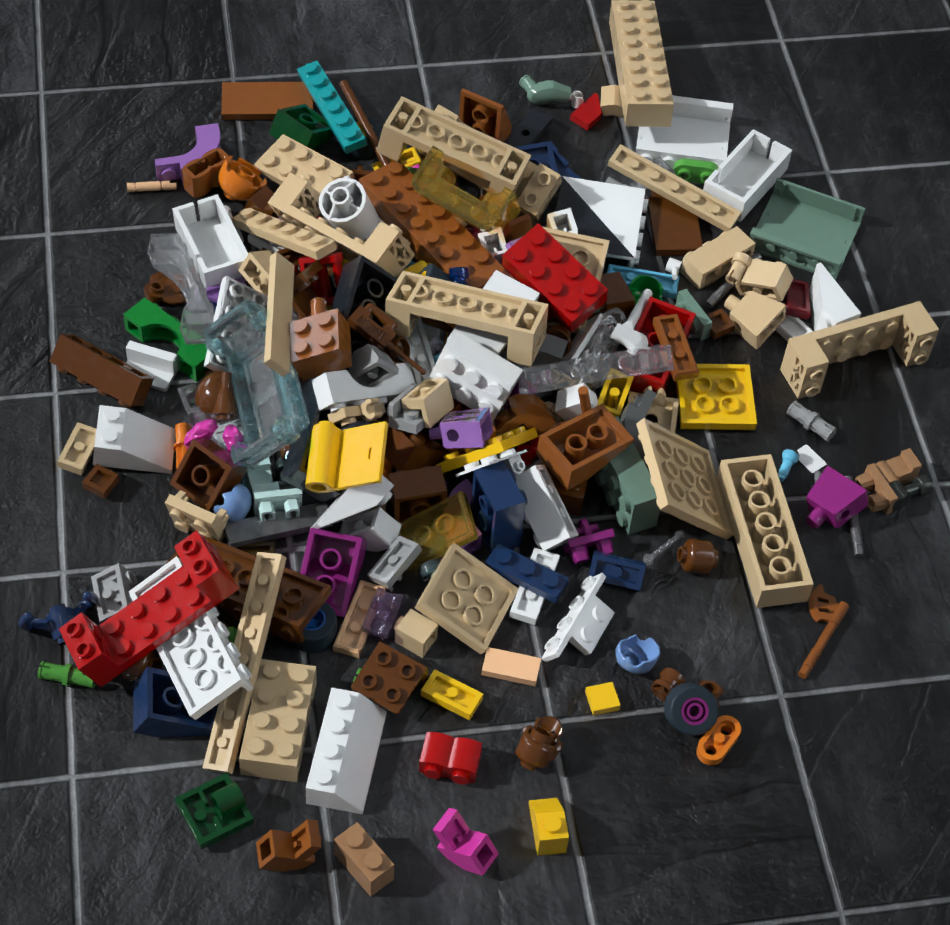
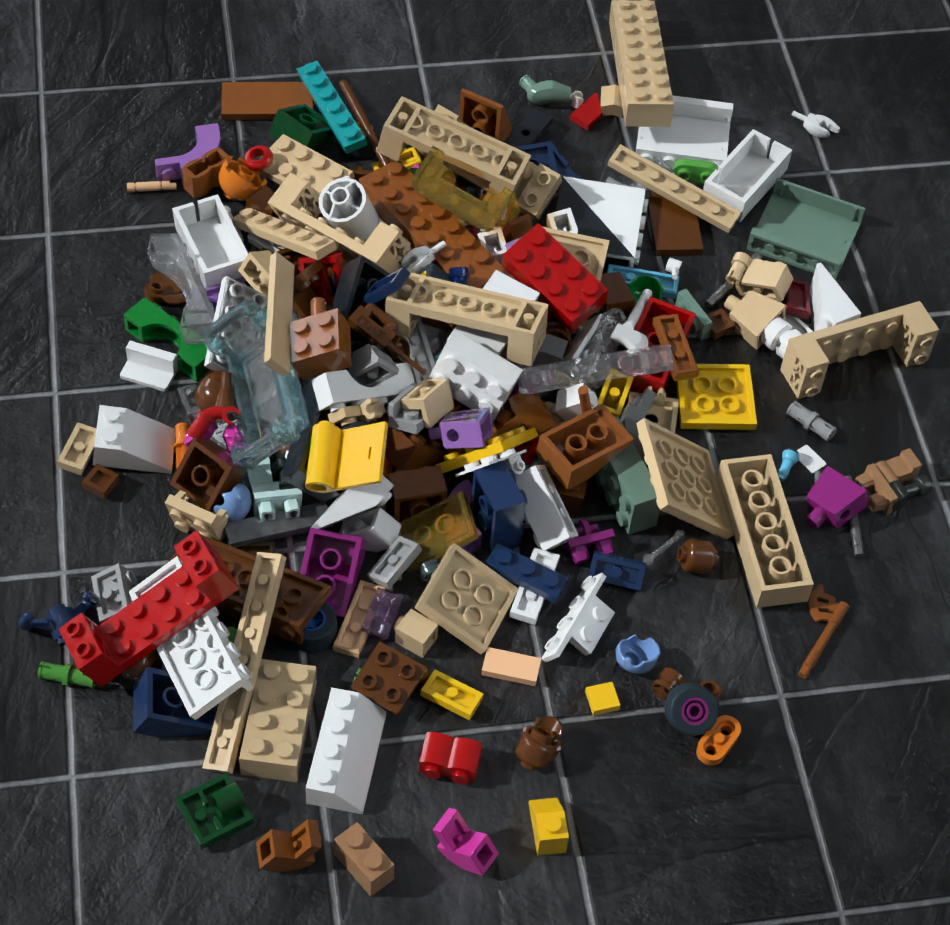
(101, 370): reddish brown brick -> none
(207, 417): none -> red piece
(256, 151): none -> red piece
(386, 286): none -> dark blue tile
(420, 257): none -> white hand
(715, 257): tan brick -> none
(777, 335): none -> white wheel
(817, 124): none -> white hand

